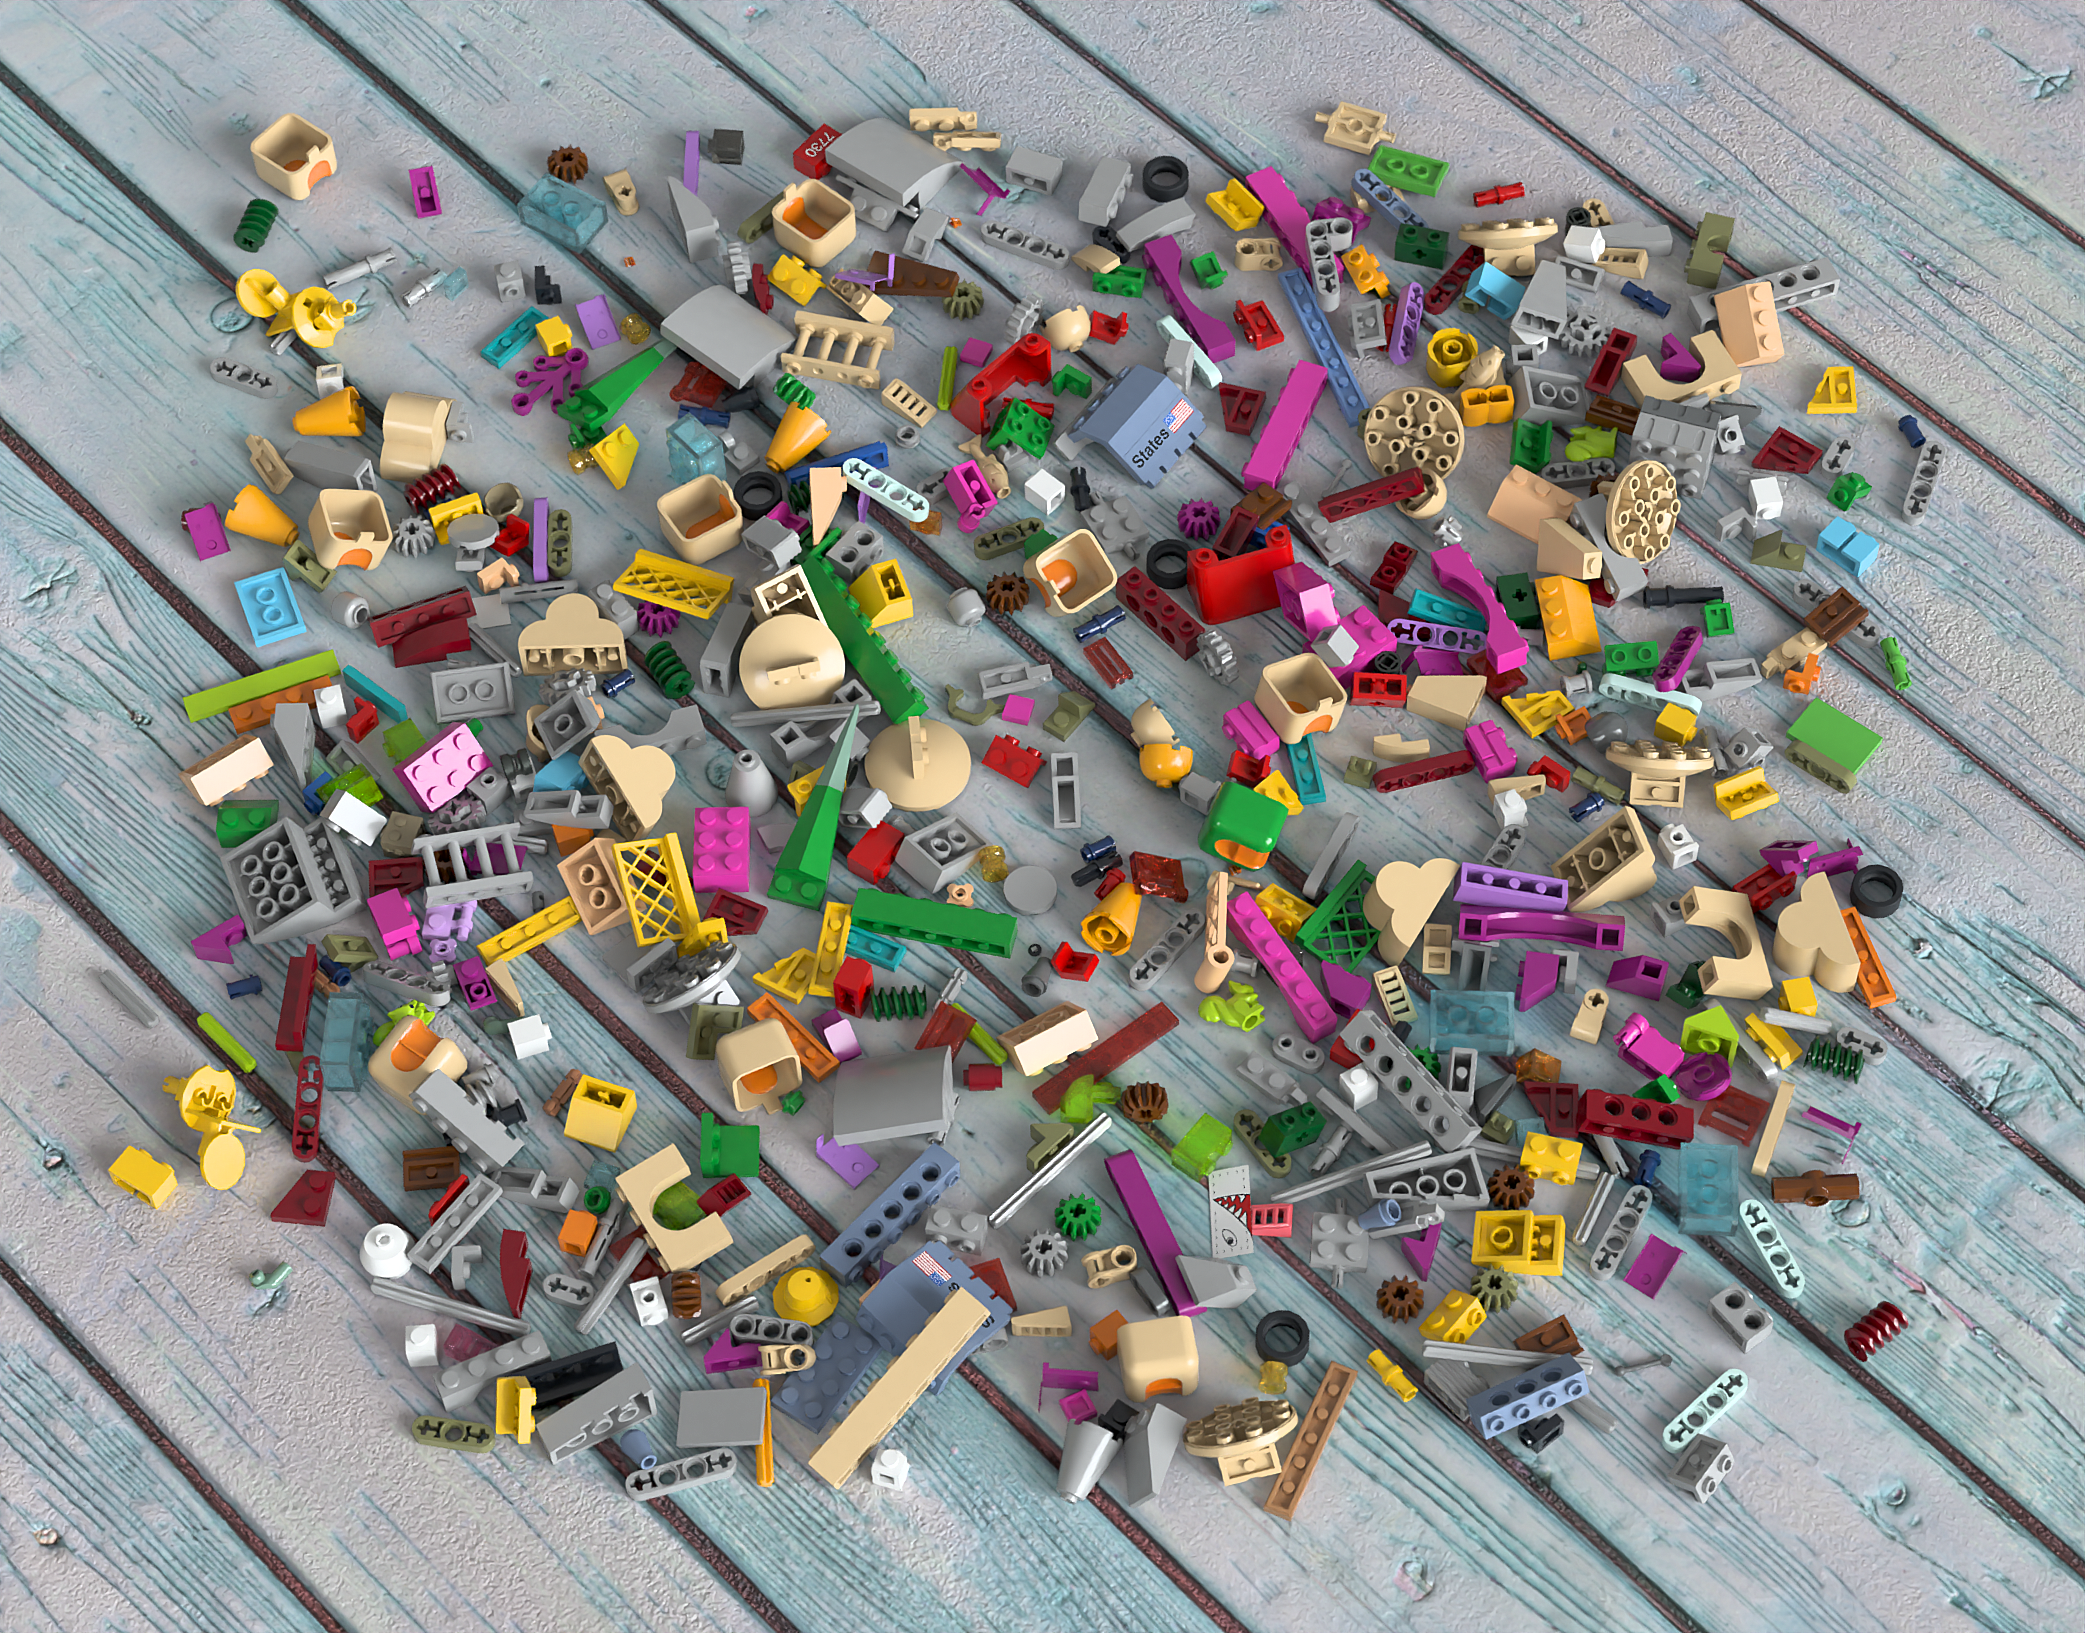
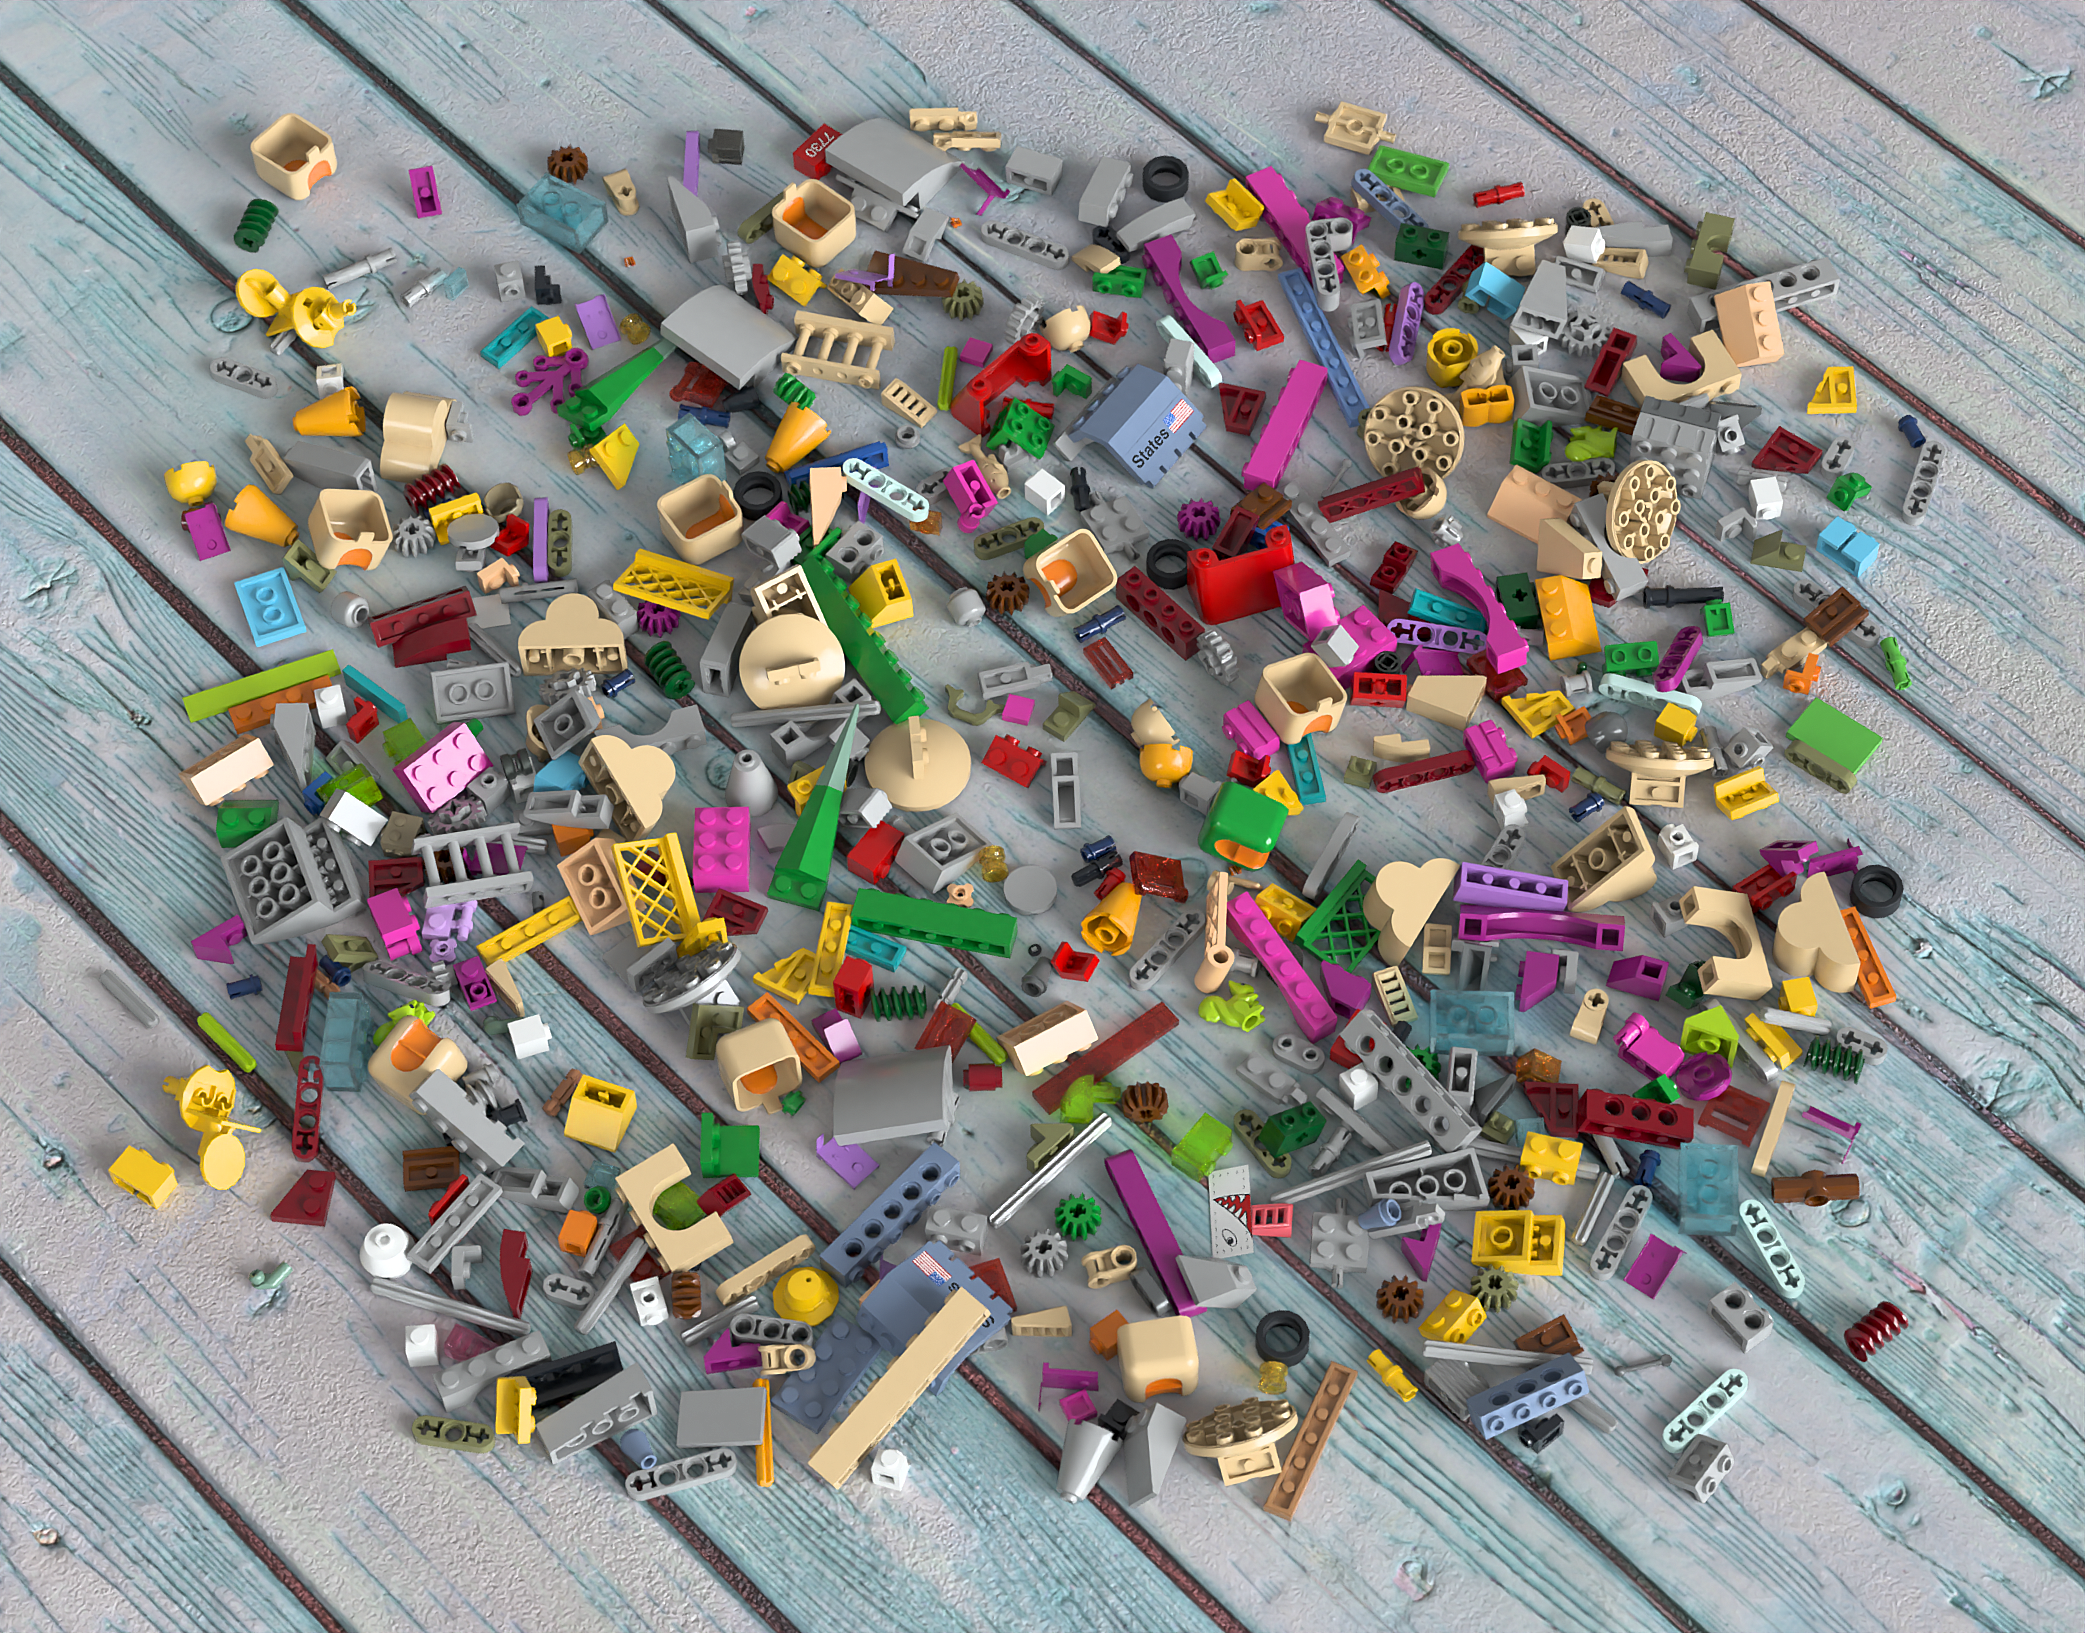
(192, 483): none -> yellow cylinder

